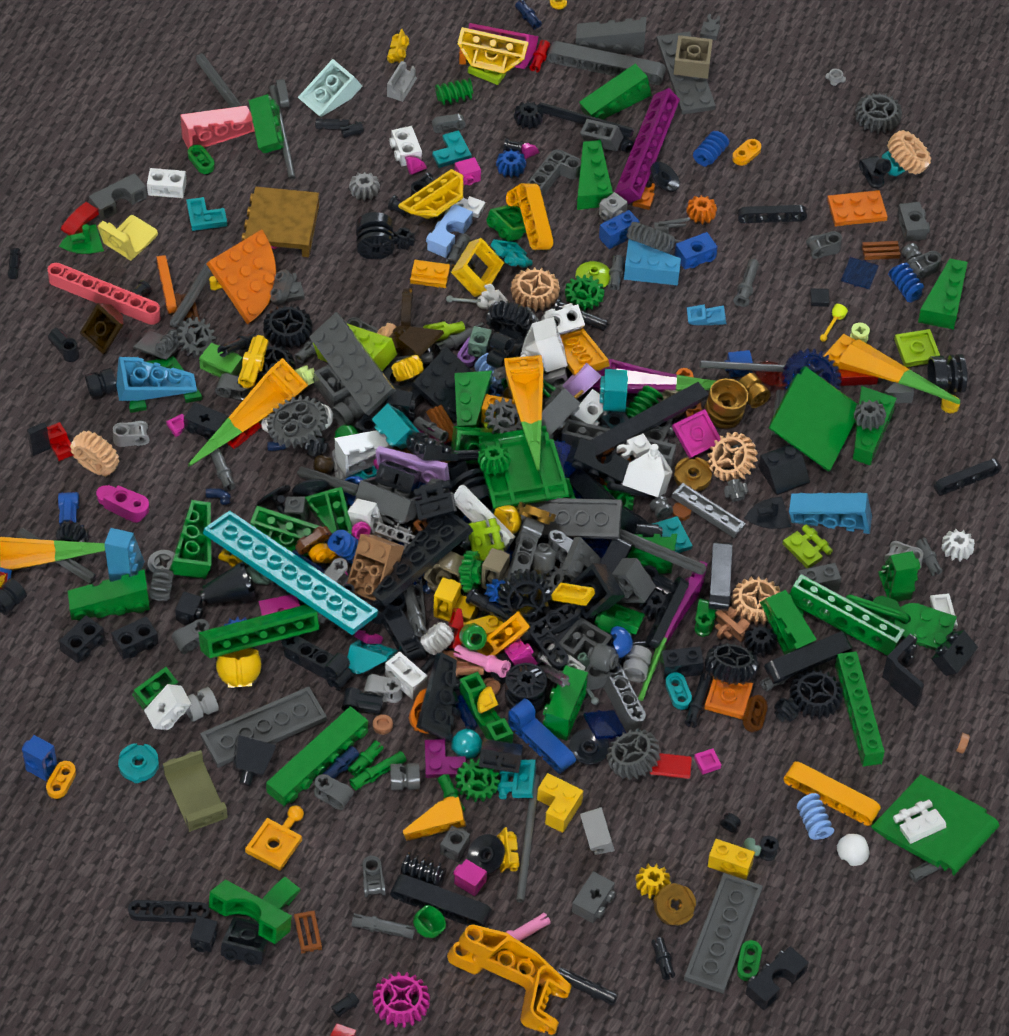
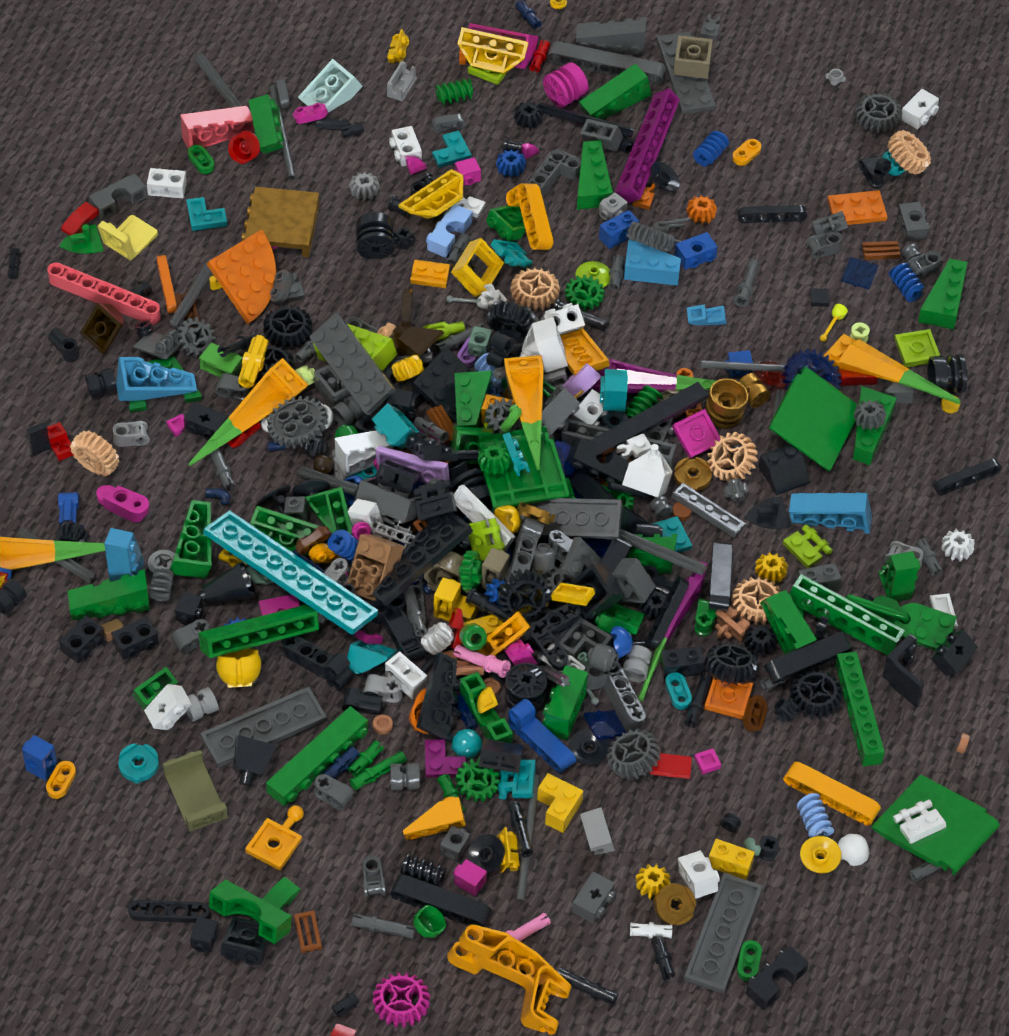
(110, 627): none -> medium nougat slope
(144, 328): none -> black bush
(244, 147): none -> red piece
(310, 113): none -> dark pink plate
(515, 413): none -> bright green arm
(515, 812): none -> black pin
(516, 456): none -> teal plate
(565, 84): none -> dark pink wheel
(651, 930): none -> white pin
(698, 874): none -> white brick
(771, 567): none -> yellow gear
(821, 629): none -> black plate
(822, 847): none -> yellow dish
(833, 222): none -> dark grey hips
(920, 108): none -> white brick

